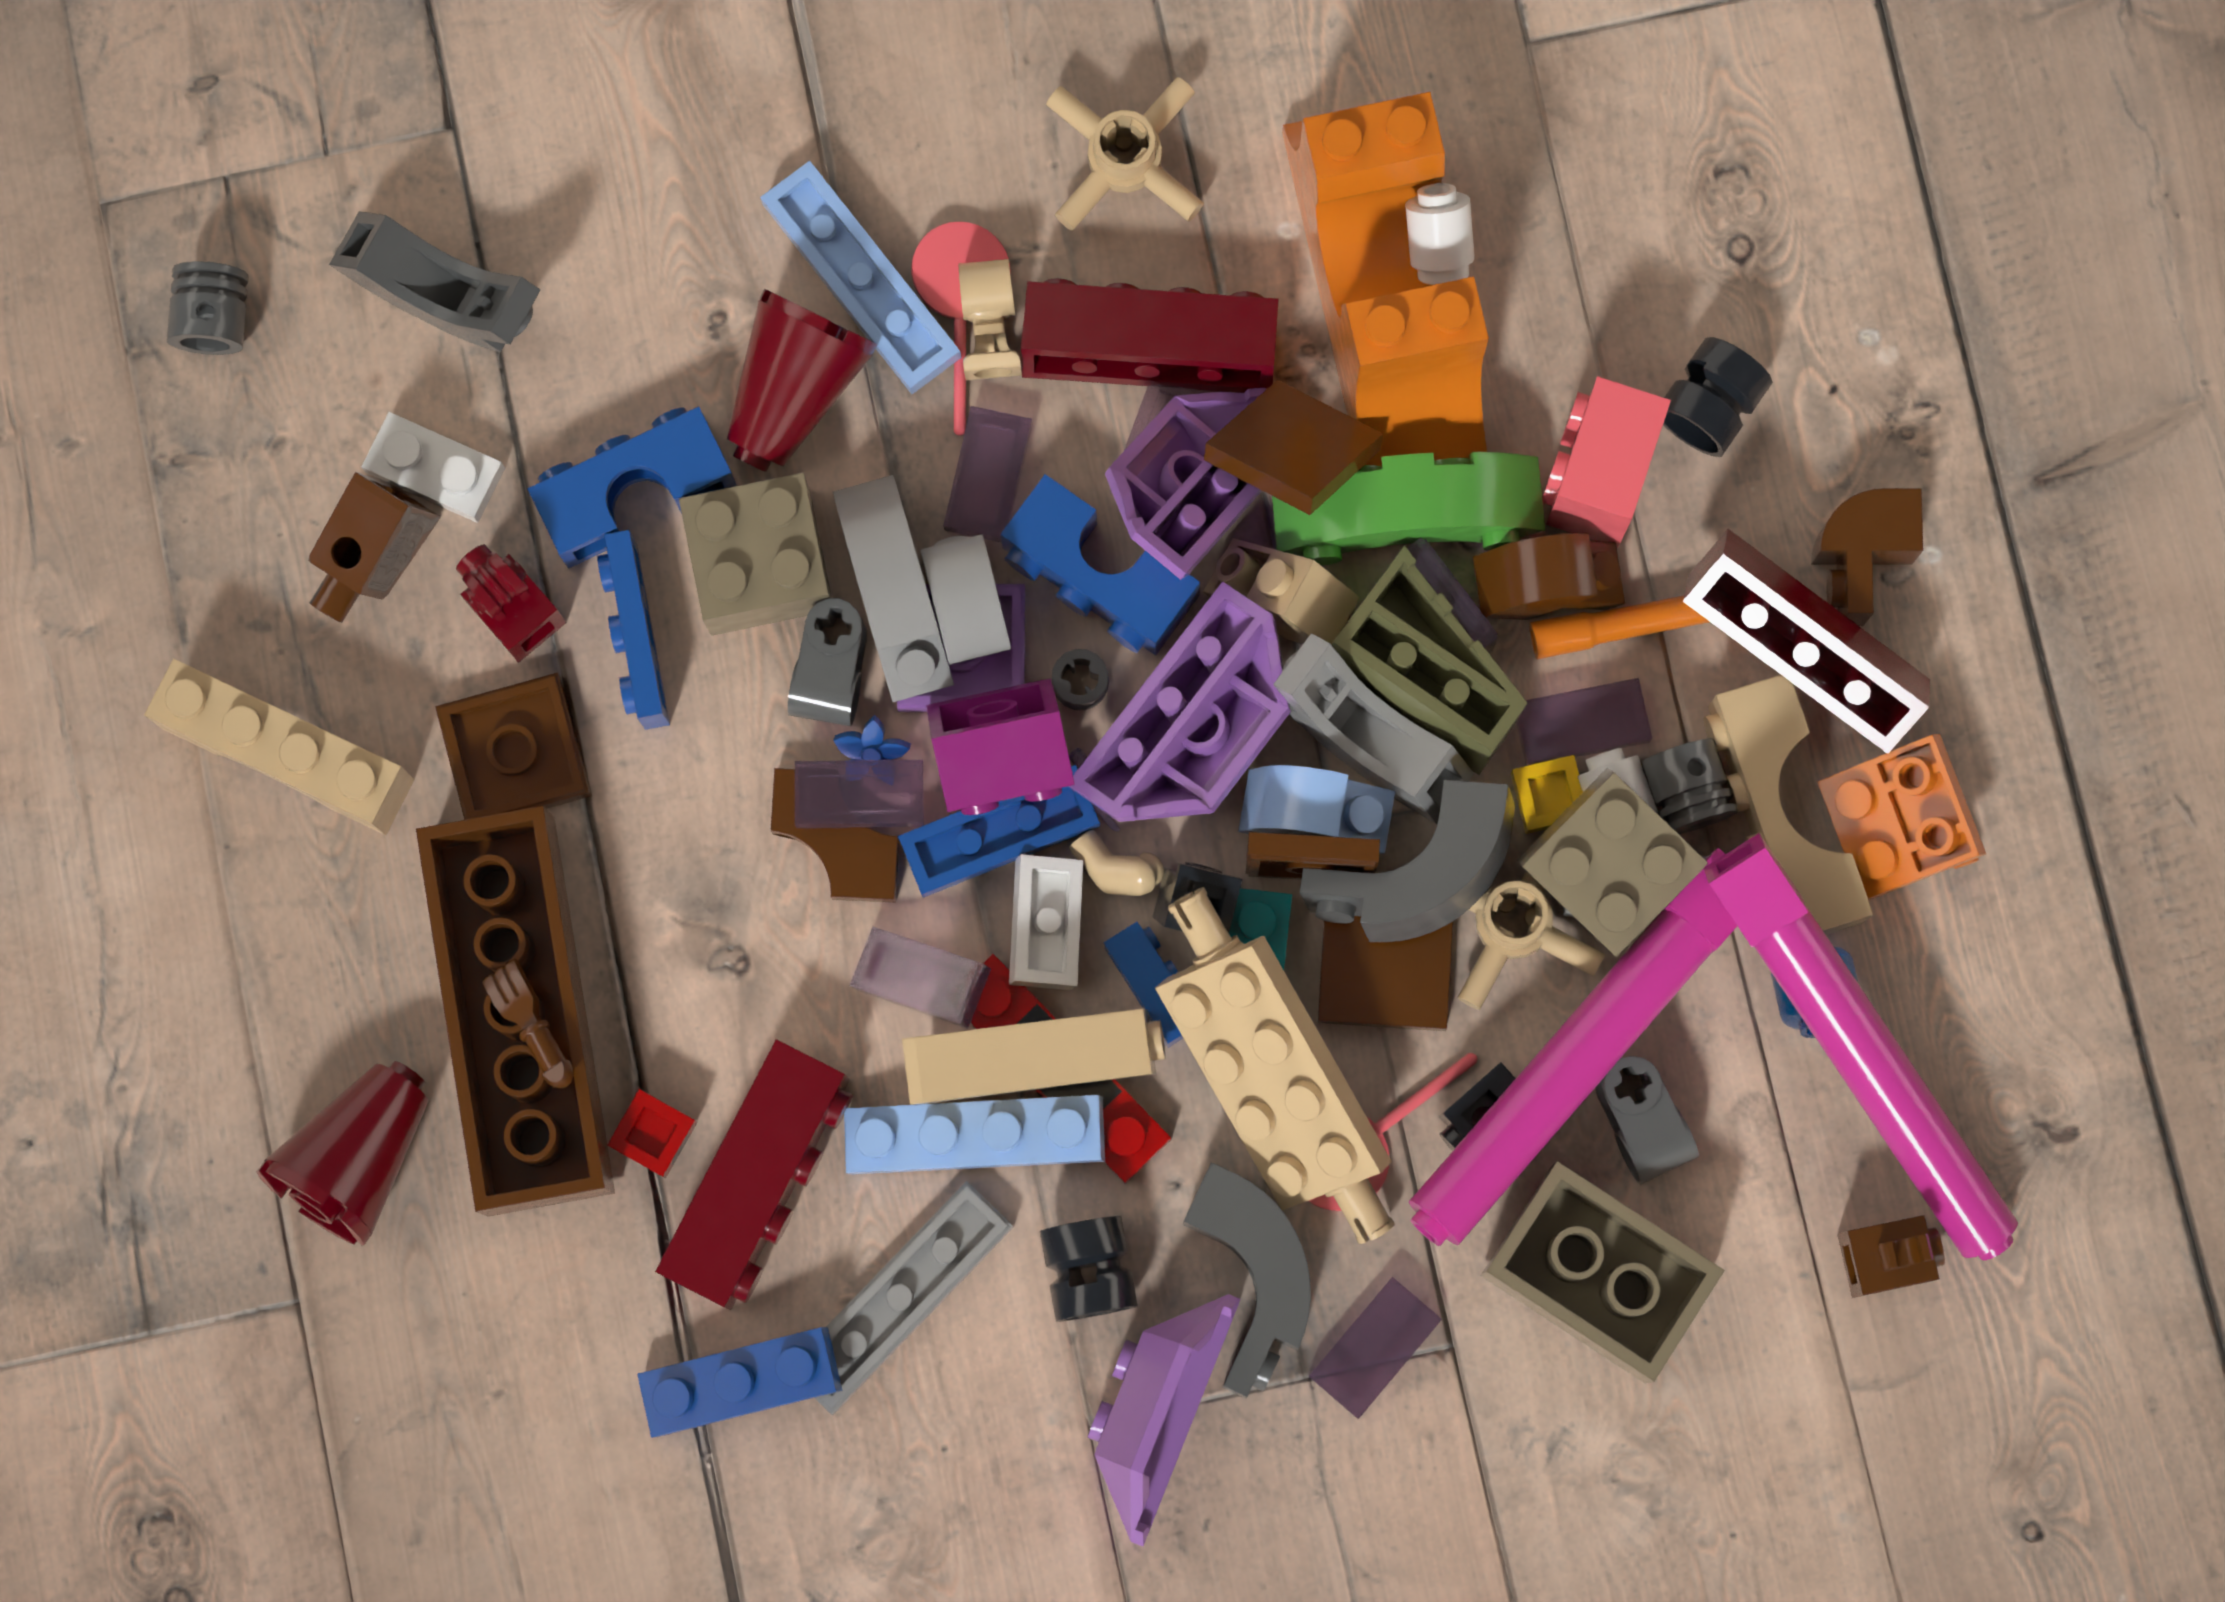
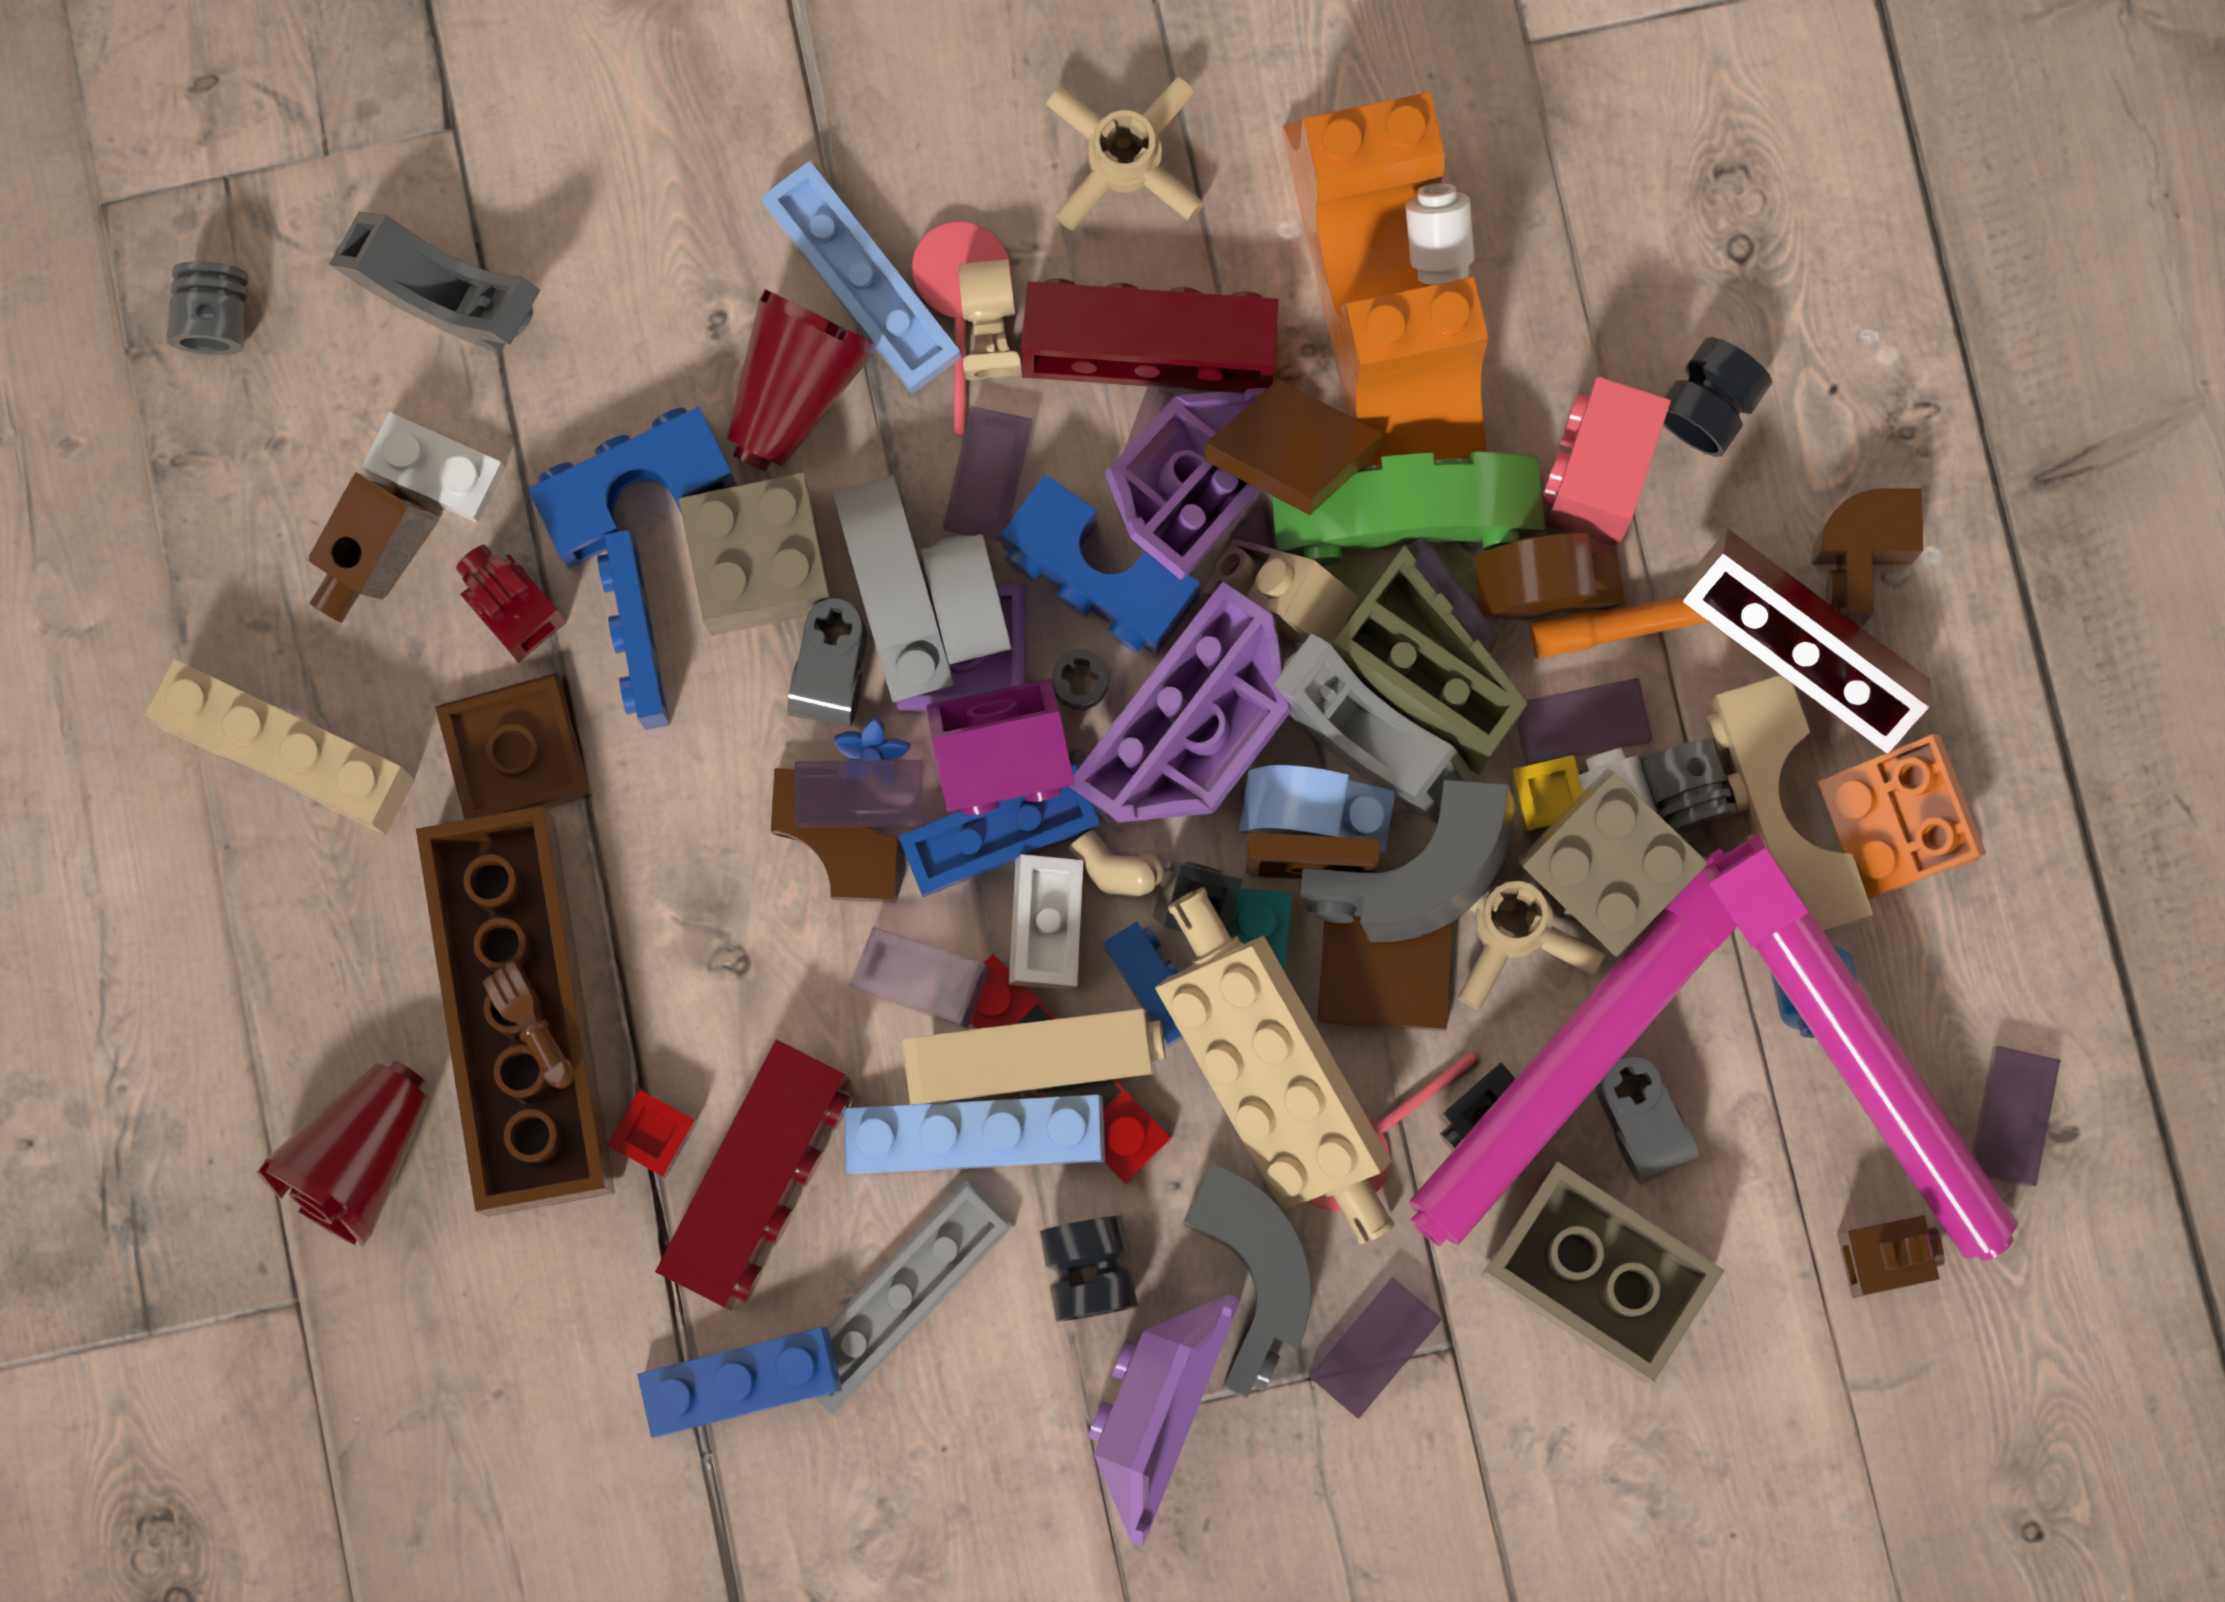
(2015, 1115): none -> clear purple tile

